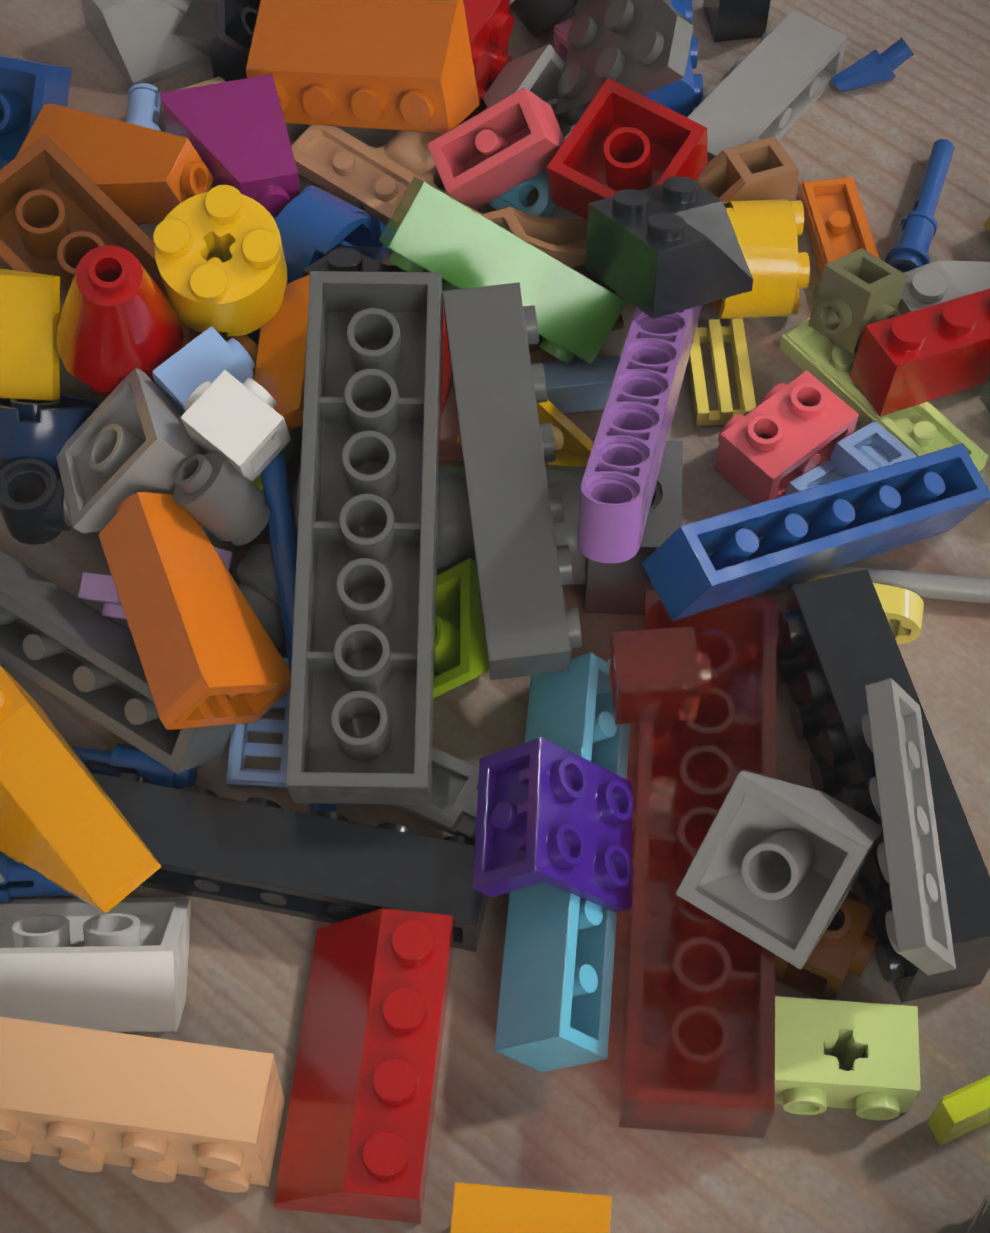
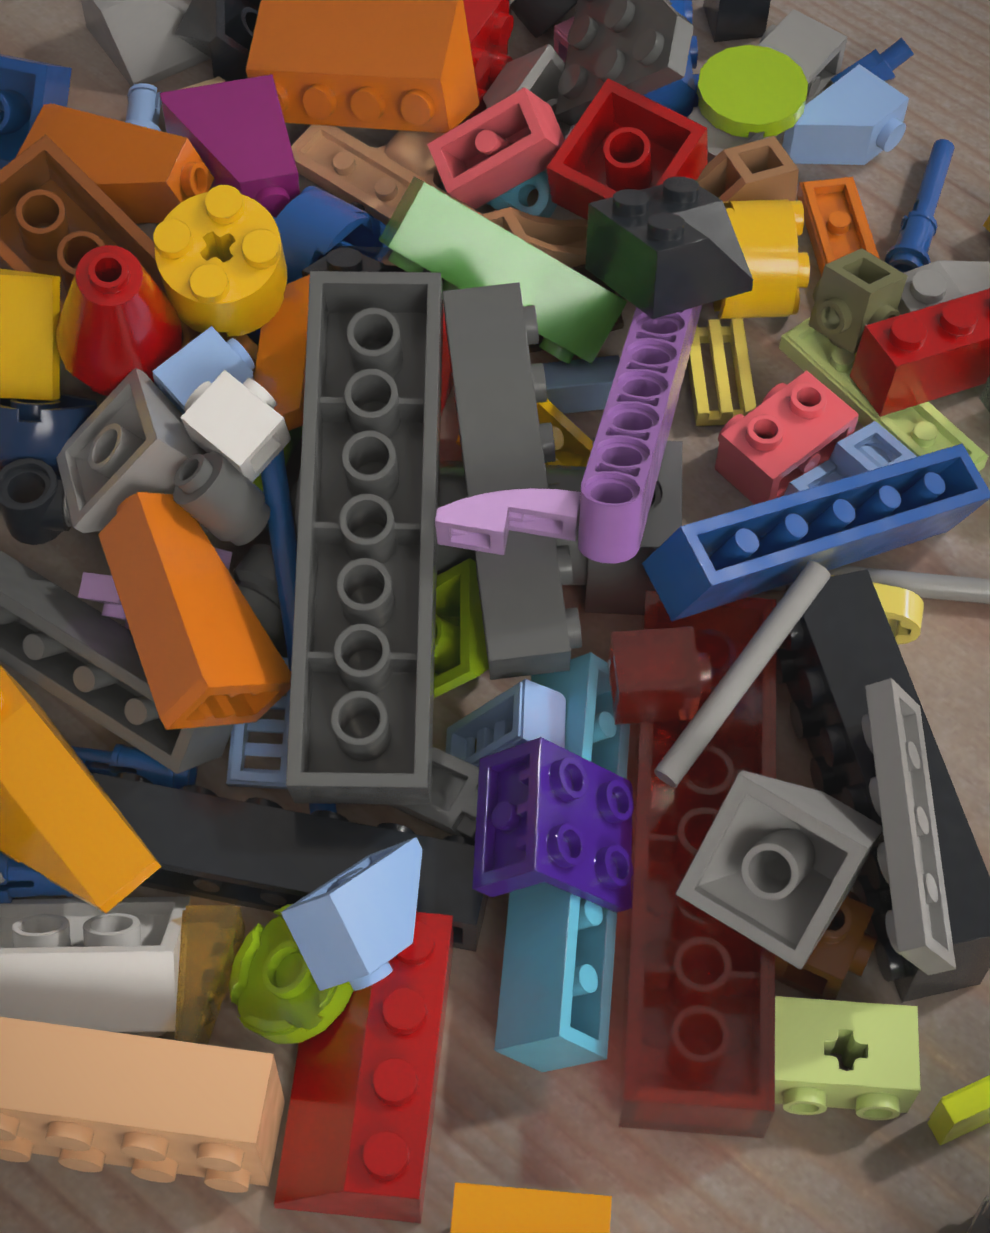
(207, 952): none -> clear yellow slope
(277, 989): none -> lime tile
(359, 918): none -> light blue slope
(486, 518): none -> lavender slope
(509, 720): none -> light blue slope
(742, 674): none -> light grey bar
(752, 91): none -> lime tile
(848, 122): none -> light blue slope

